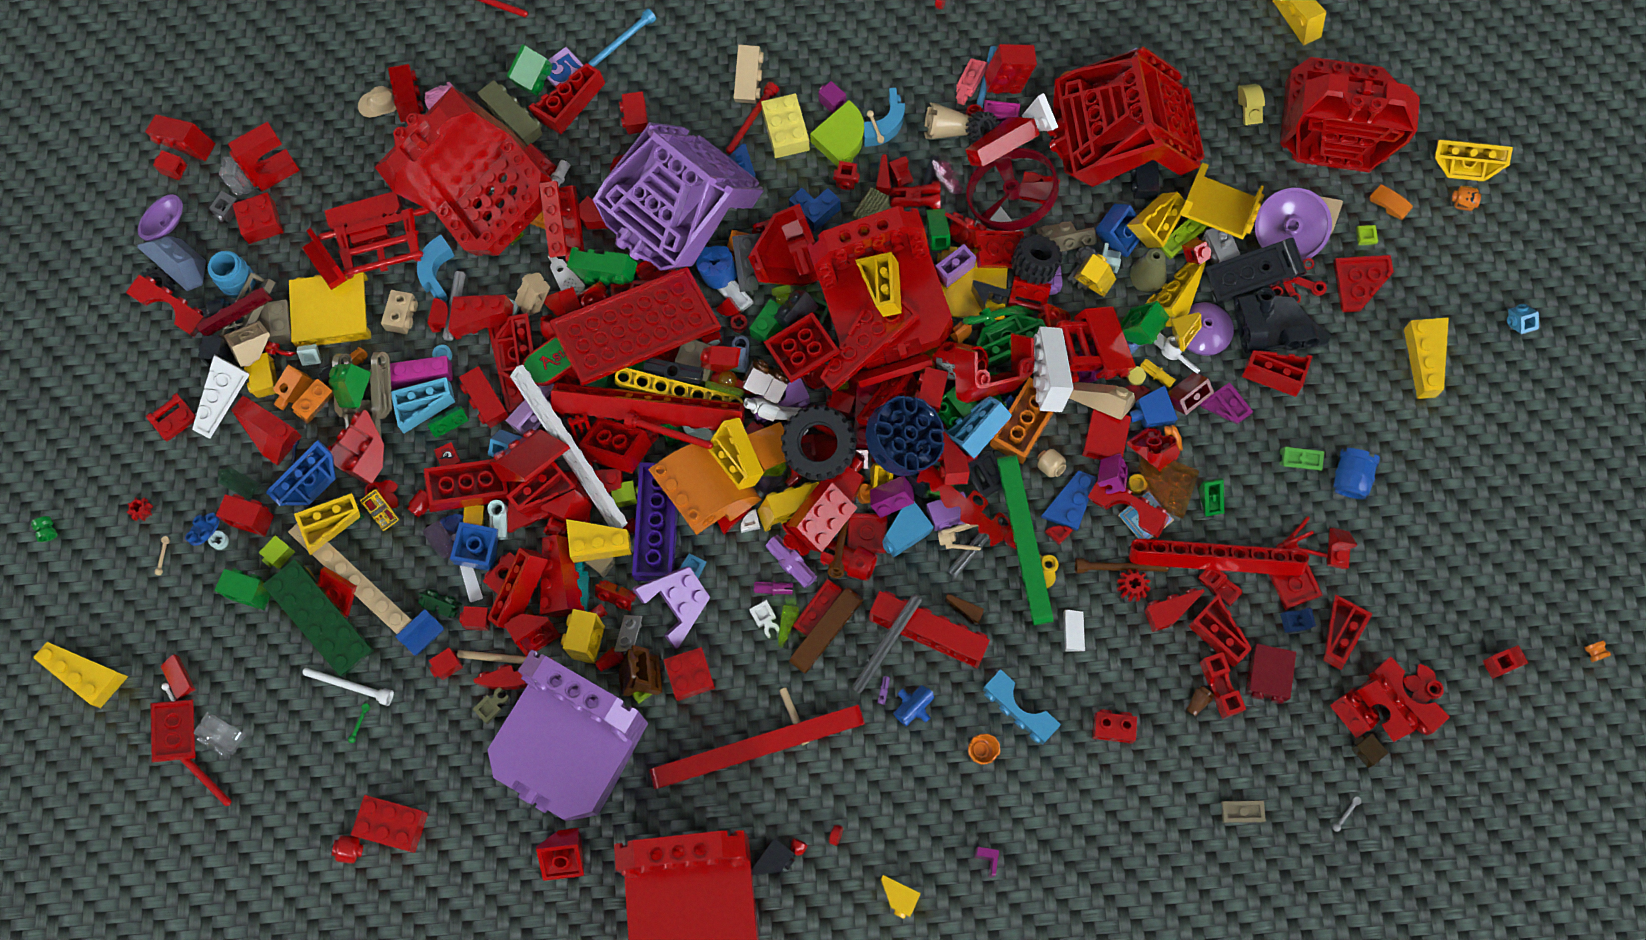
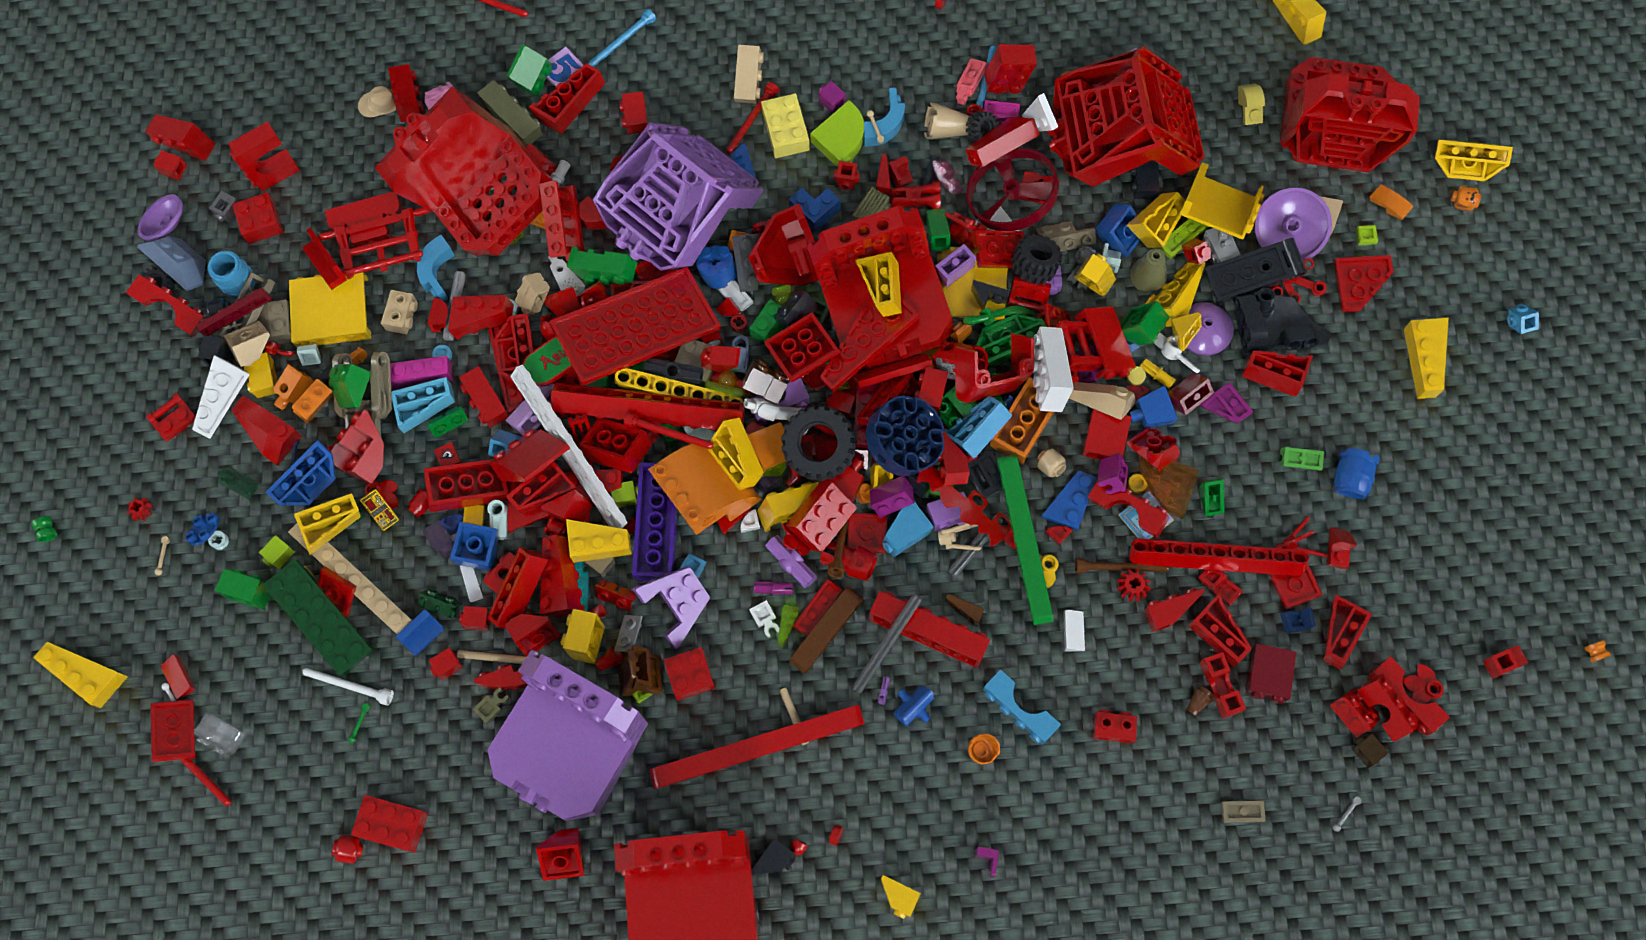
(234, 177): clear brick -> none
(245, 515): red brick -> none
(1173, 431): orange arm -> none

